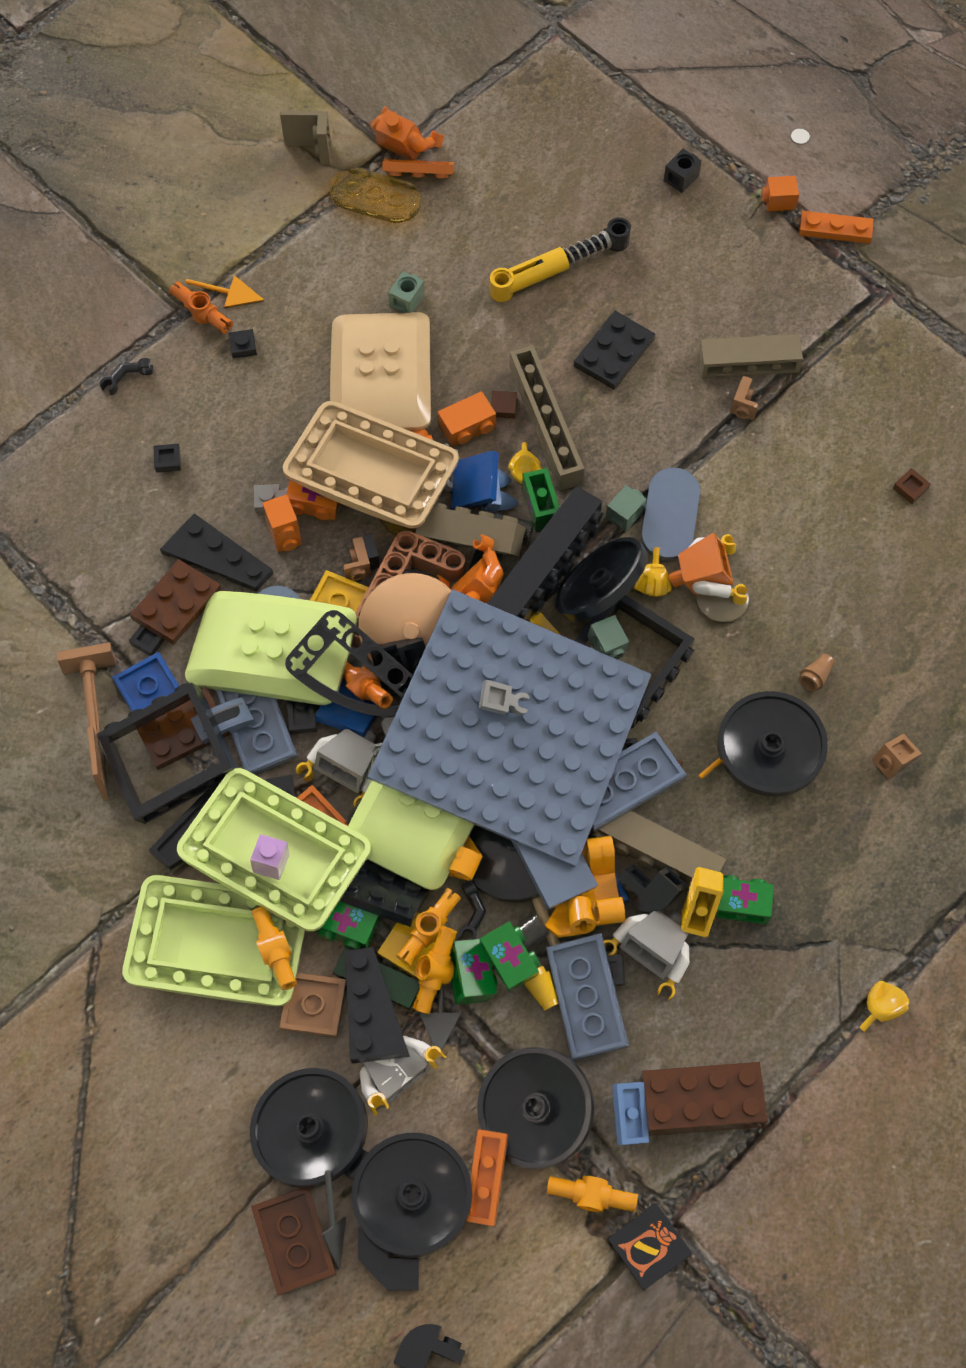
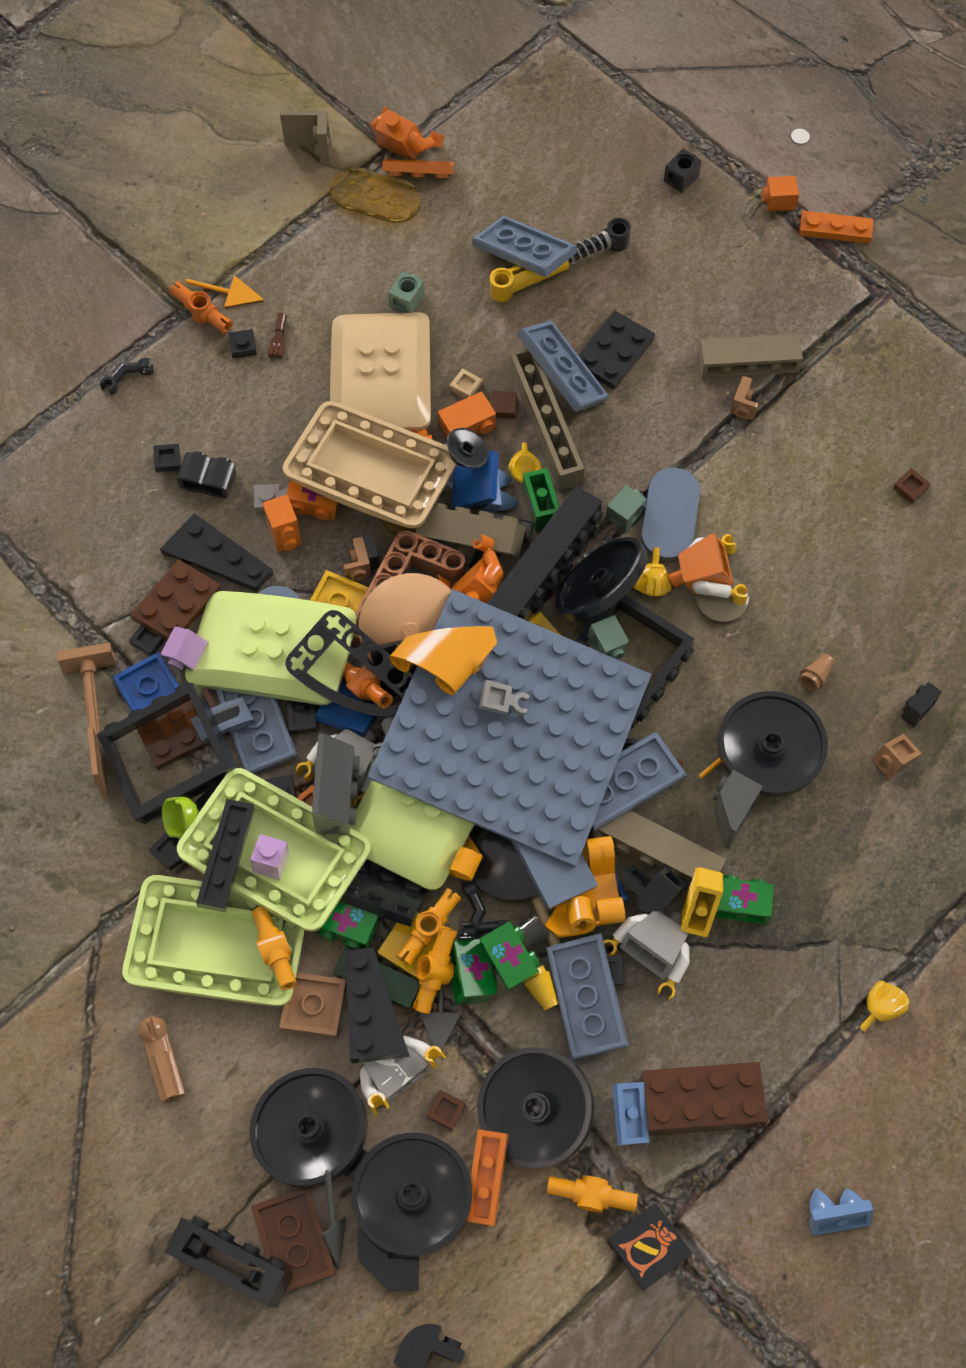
(161, 1059): none -> medium nougat piece
(178, 815): none -> lime hair
(183, 648): none -> lavender brick
(206, 474): none -> black brick
(225, 855): none -> black plate
(272, 1283): none -> black brick
(277, 343): none -> reddish brown piece
(334, 786): none -> dark grey slope
(446, 1110): none -> reddish brown tile
(447, 654): none -> light orange panel
(465, 384): none -> tan tile
(467, 448): none -> black piece
(471, 928): none -> black arm
(524, 246): none -> sand blue tile
(563, 365): none -> sand blue tile
(734, 803): none -> dark grey slope
(849, 1214): none -> medium blue tile
(920, 704): none -> black piece

